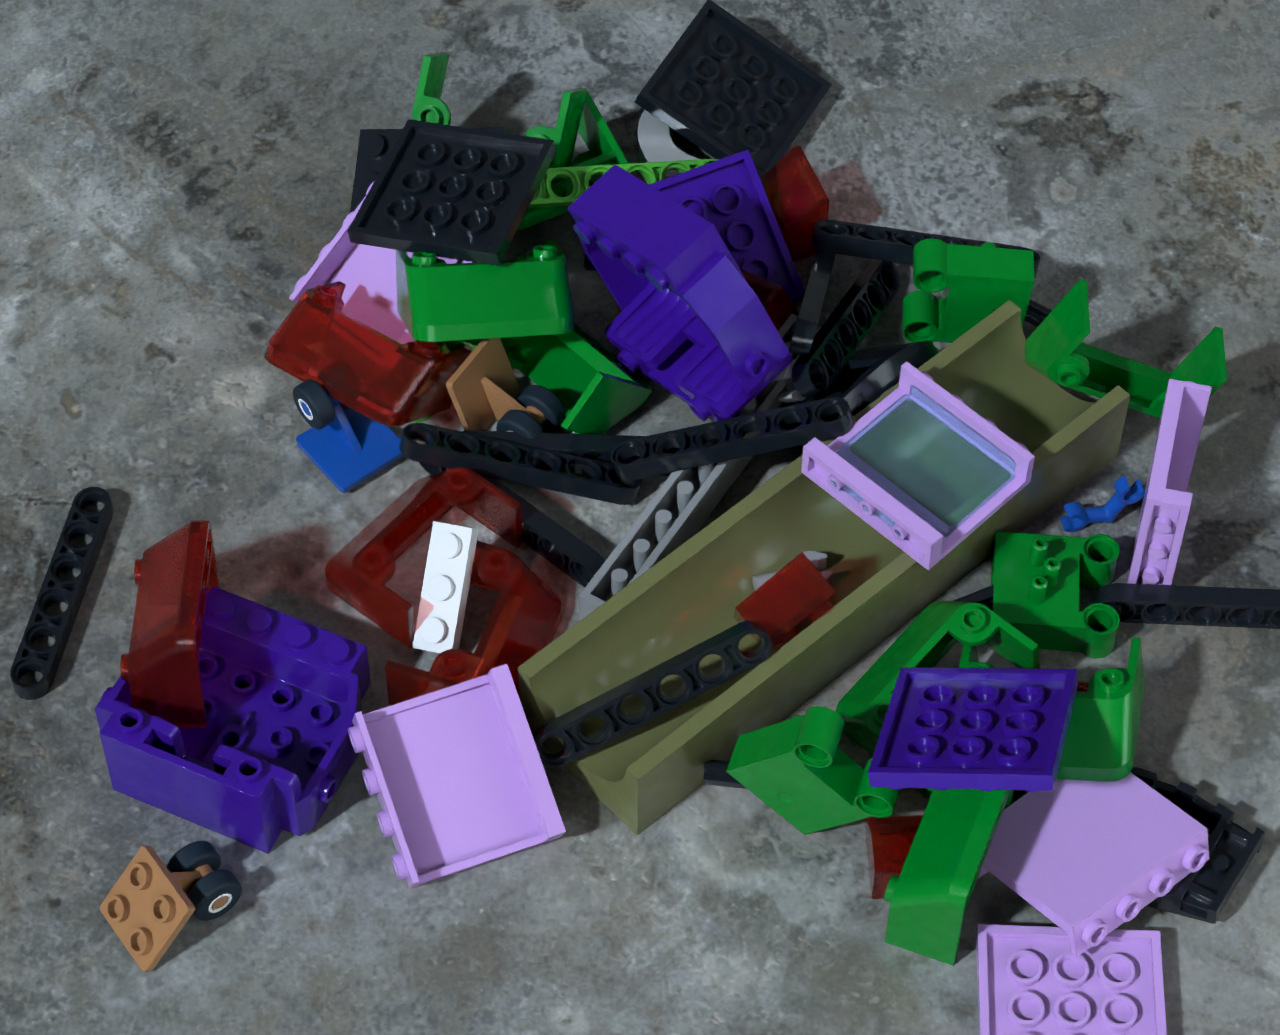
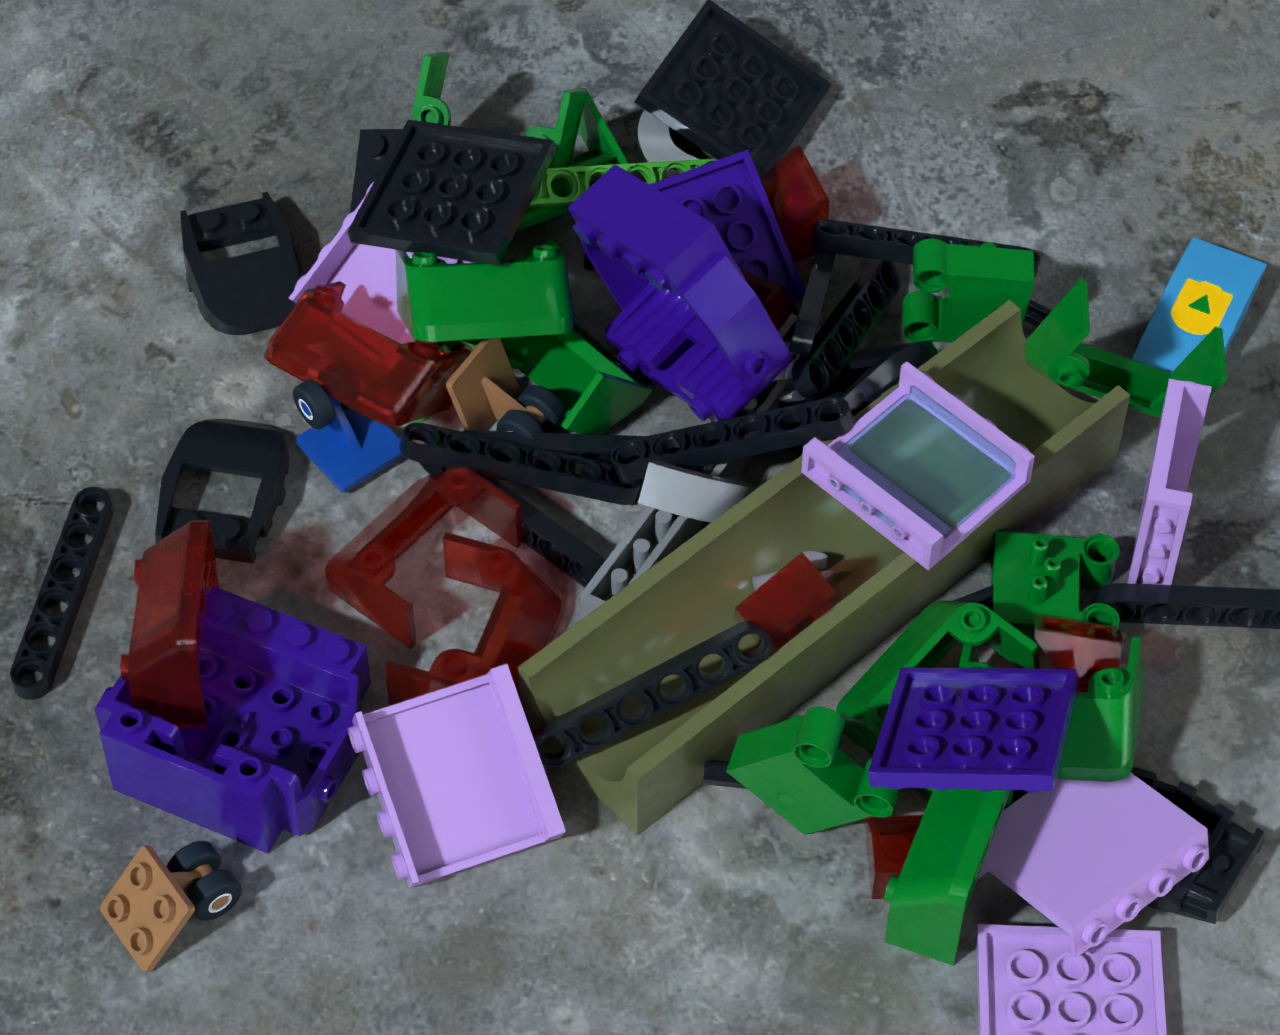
(234, 449): none -> black slope
(245, 290): none -> black slope
(445, 587): white plate -> none
(691, 492): none -> light grey arch
(1078, 645): none -> clear red slope
(1079, 516): blue arm -> none
(1204, 292): none -> dark azure slope

